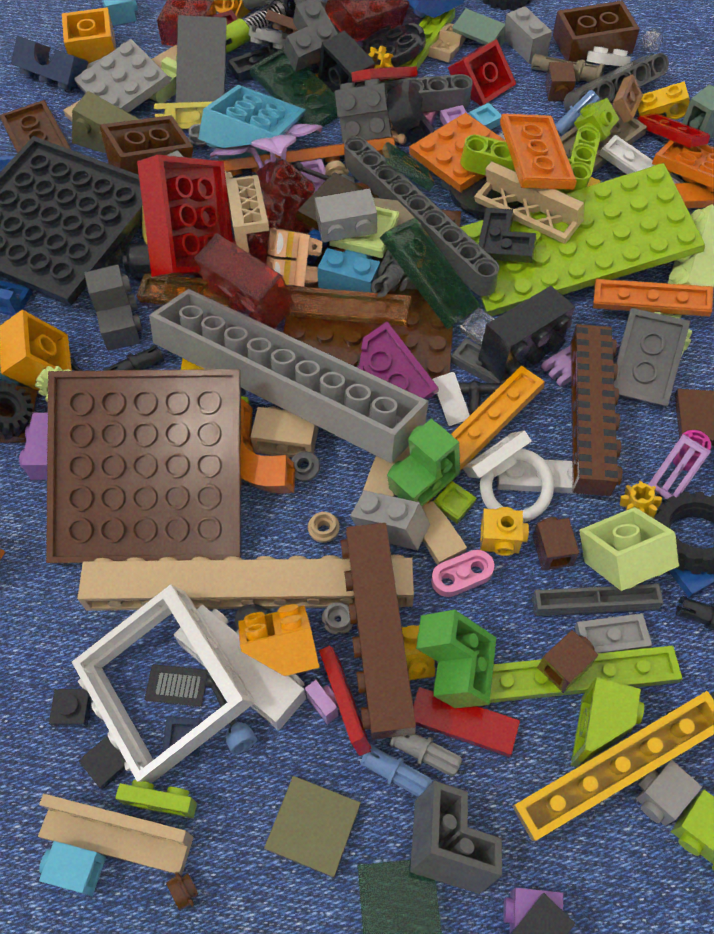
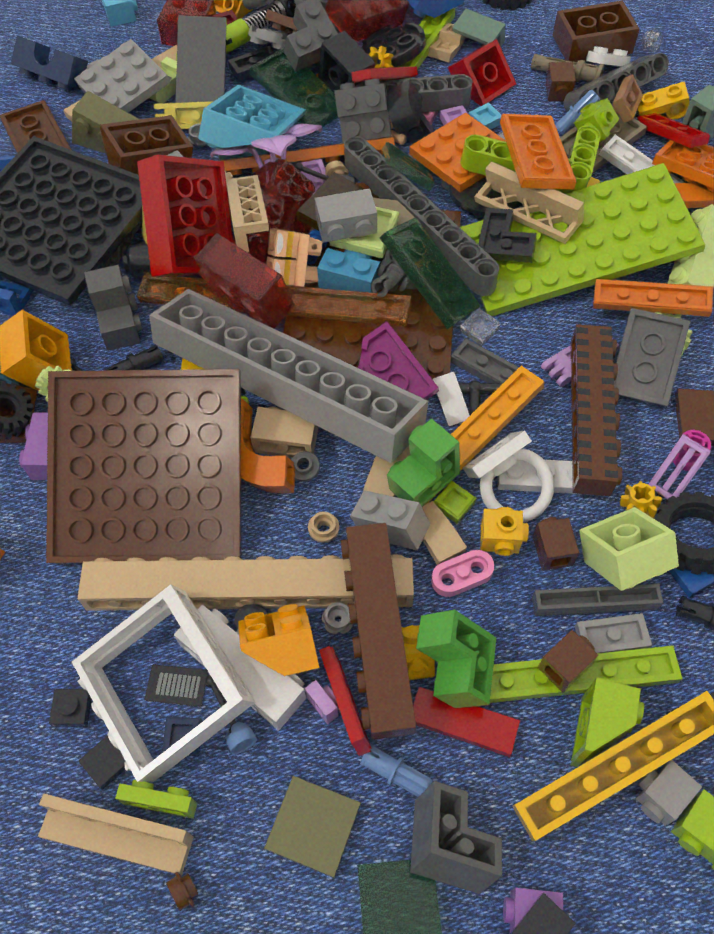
(71, 868): medium azure brick -> none
(88, 34): light orange brick -> none
(428, 752): light grey axle -> none
(526, 333): black brick -> none
(527, 34): light grey brick -> none

